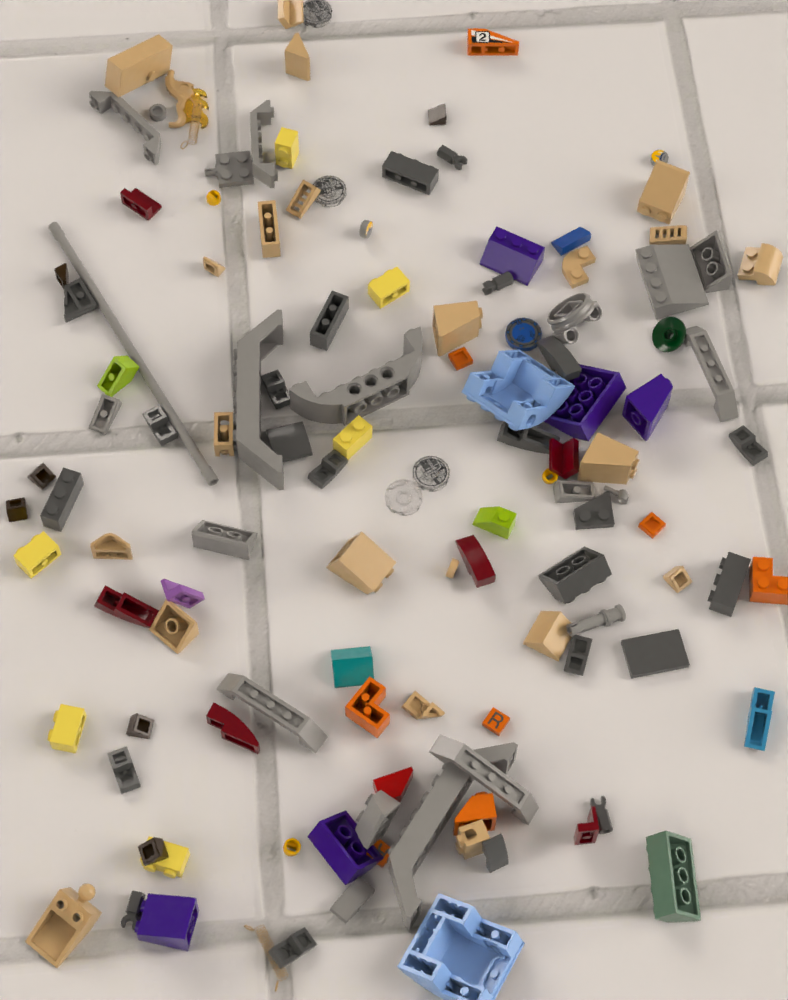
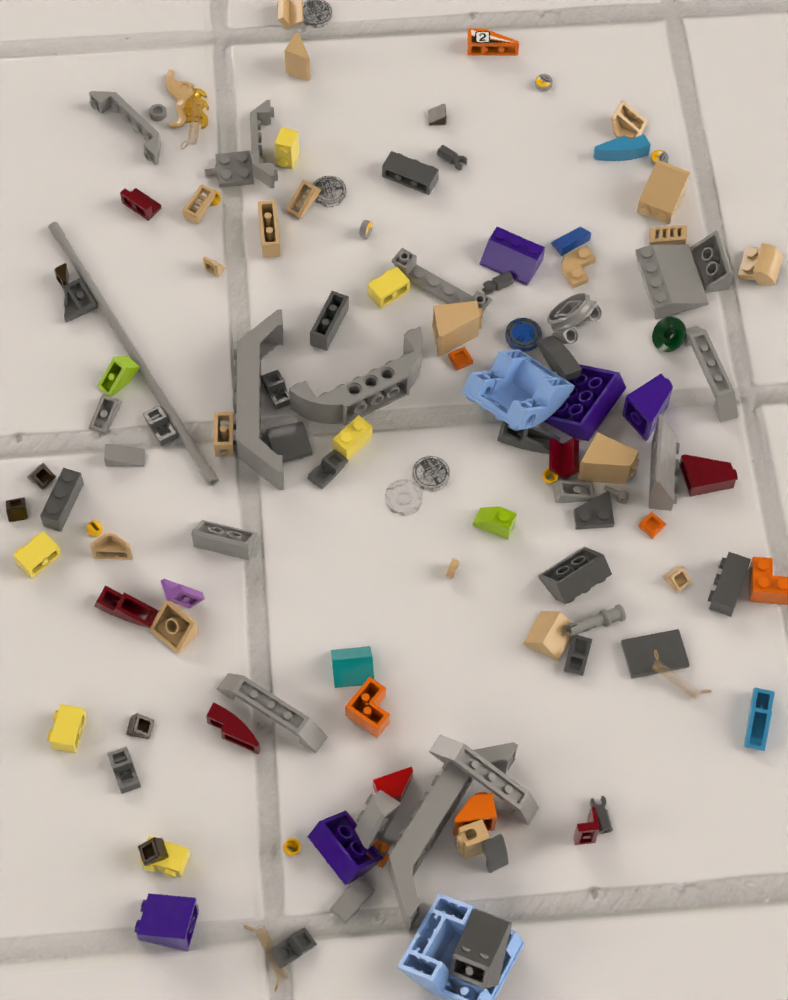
(61, 927): tan slope -> none
(91, 531): none -> yellow hinge
(123, 456): none -> light grey slope
(133, 908): dark grey bar -> none
(138, 65): tan brick -> none
(193, 213): none -> tan slope
(362, 564): tan slope -> none
(421, 708): tan slope -> none
(433, 284): none -> light grey slope
(476, 561): dark red slope -> none
(481, 949): none -> dark grey slope
(496, 721): orange tile -> none
(543, 82): none -> light grey tile
(622, 149): none -> dark azure slope
(627, 122): none -> tan slope
(657, 658): none -> tan piece
(663, 466): none -> light grey slope
(672, 877): sand green slope -> none
(706, 474): none -> dark red slope
(746, 443): dark grey slope -> none

